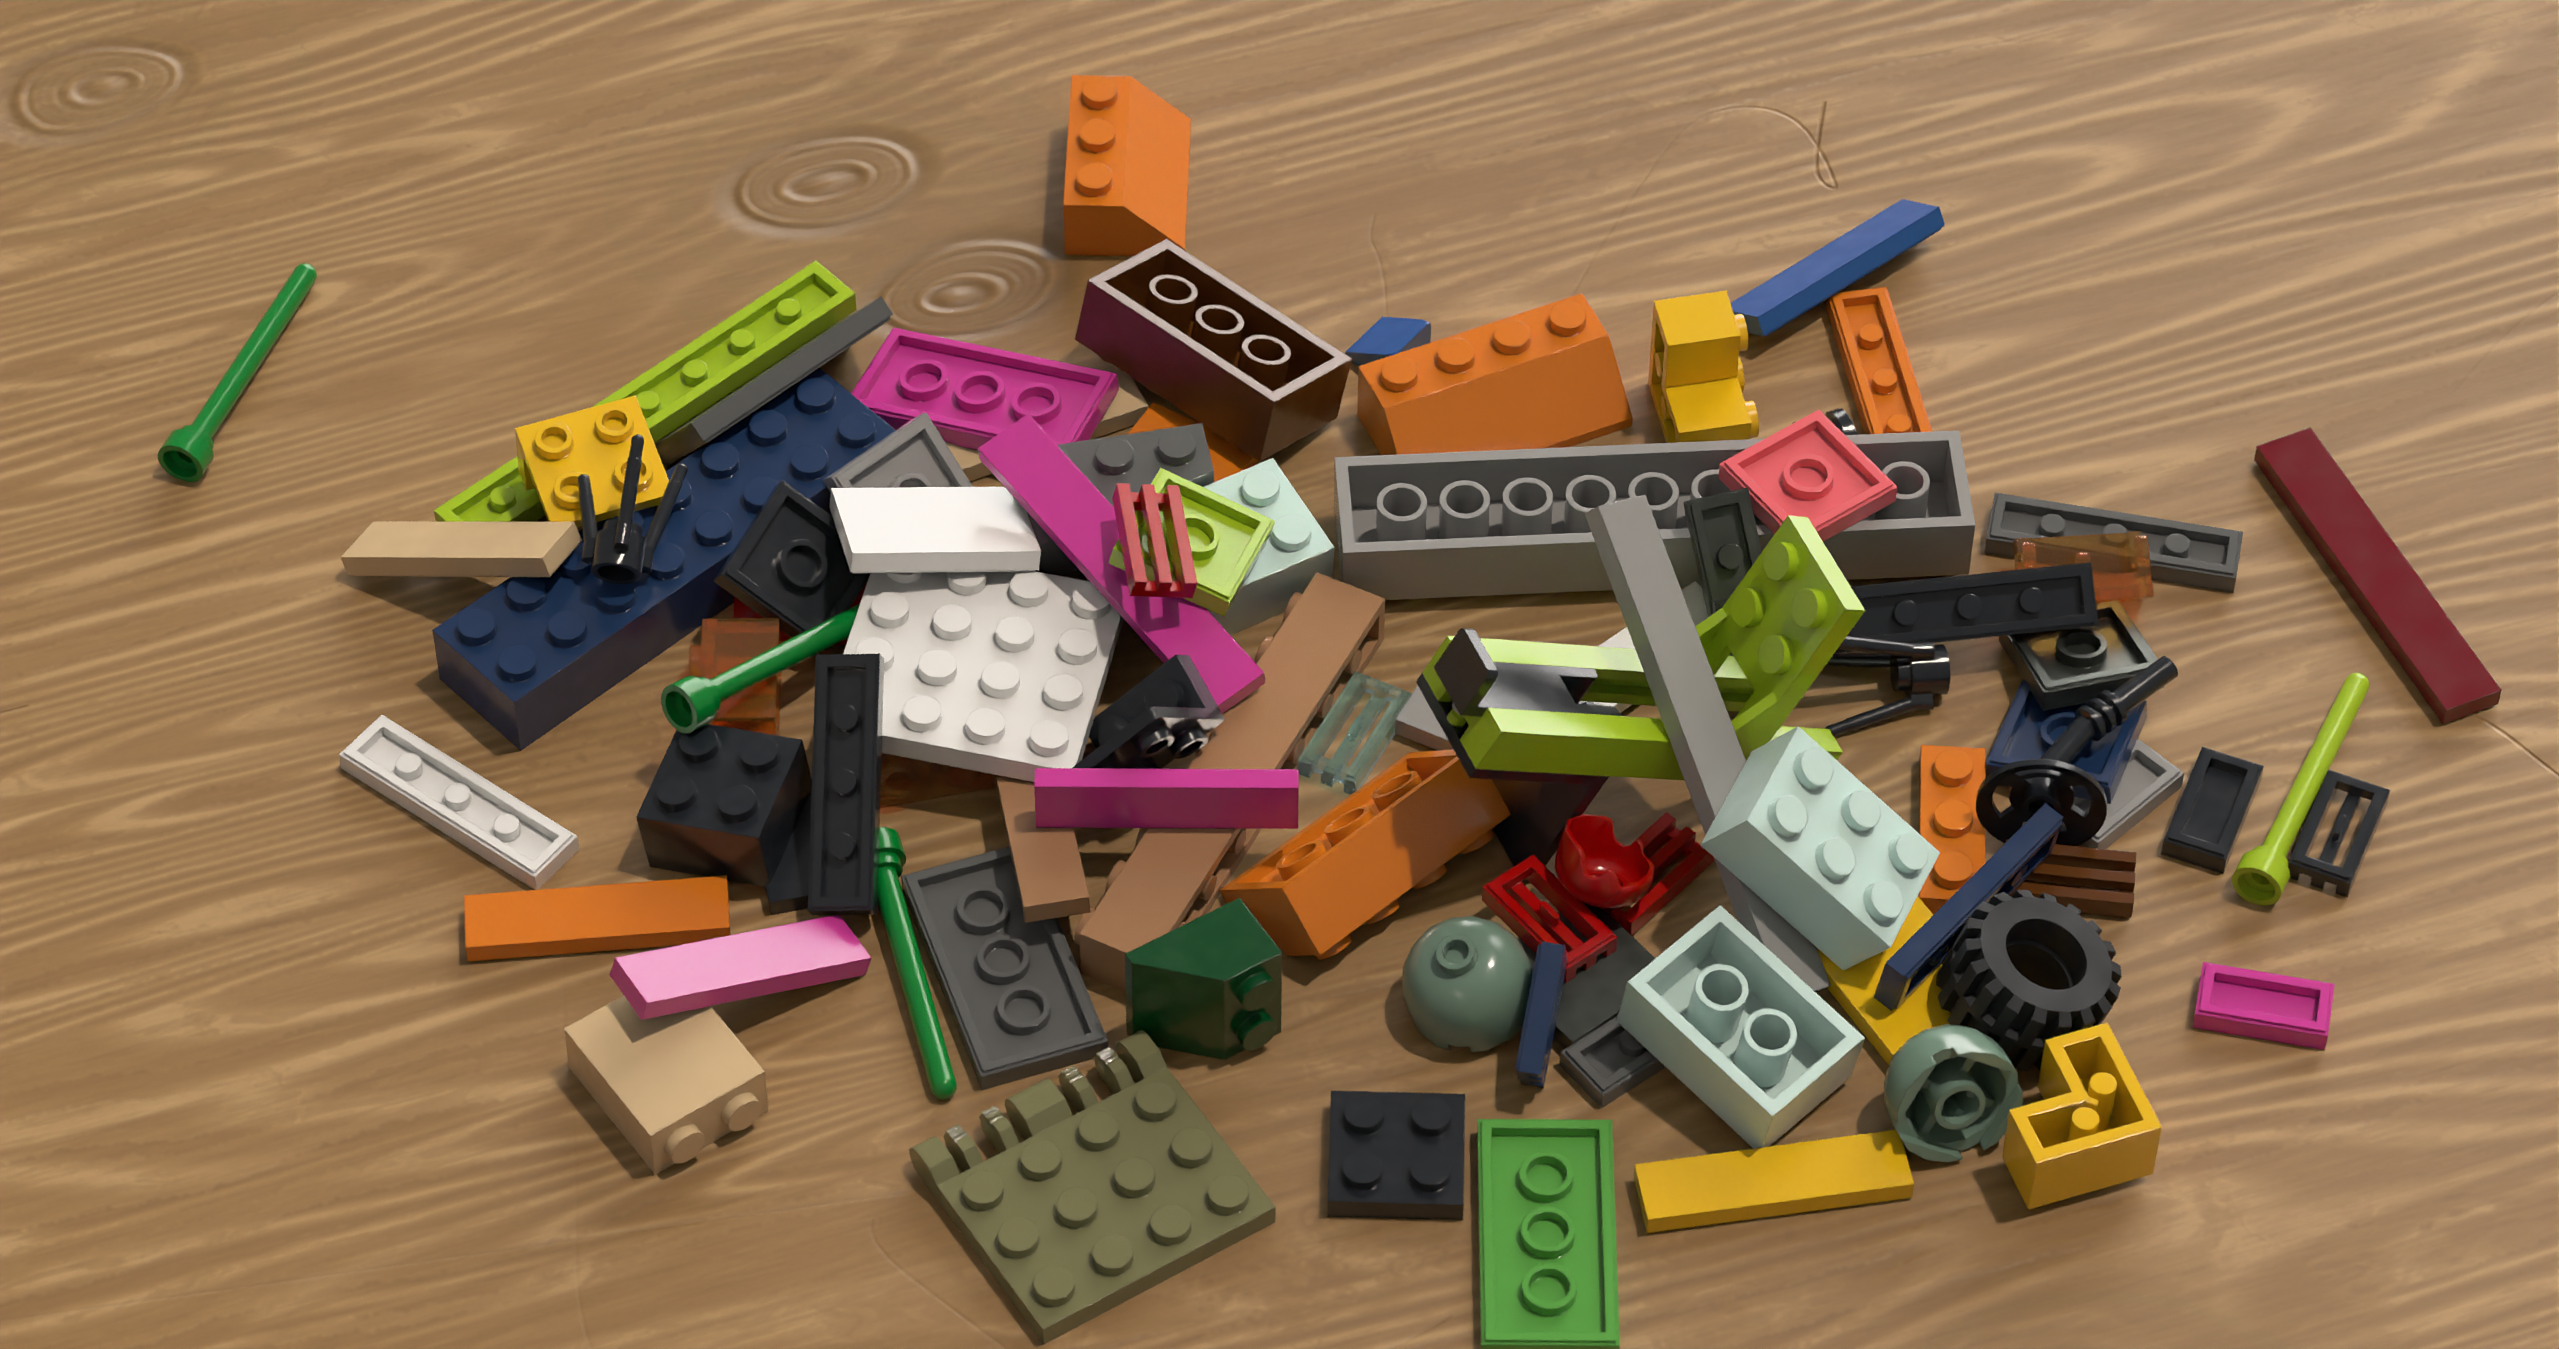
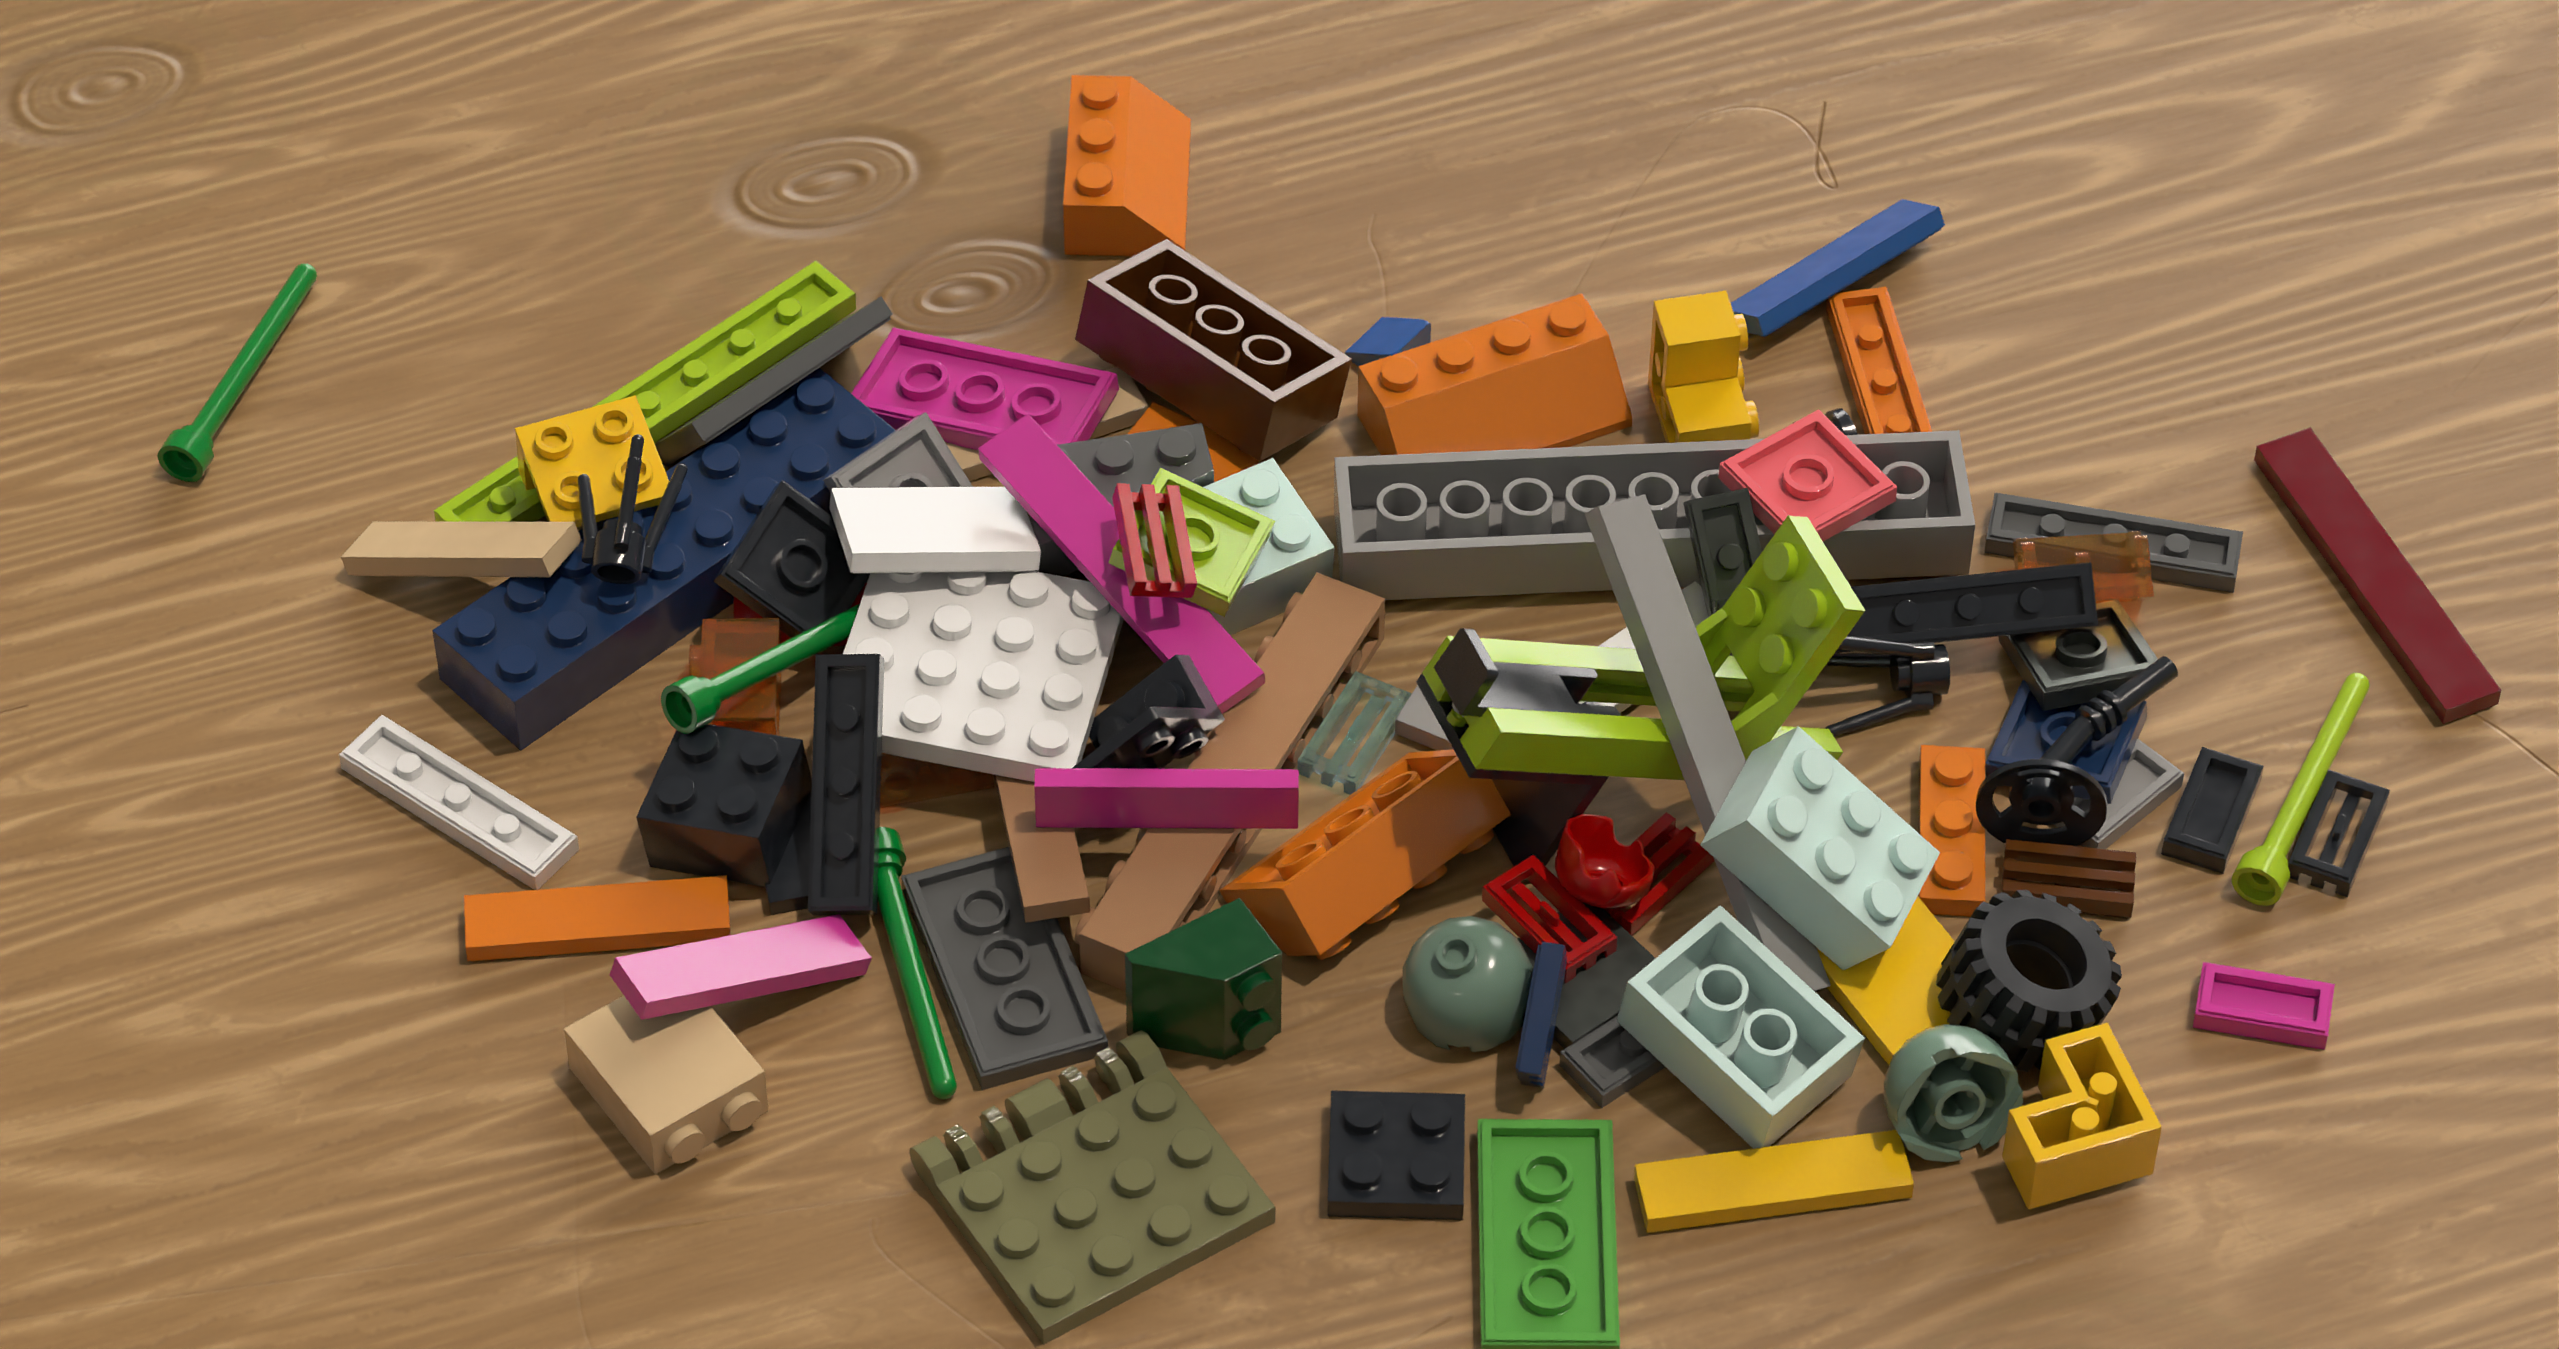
(2000, 874): dark blue tile -> none

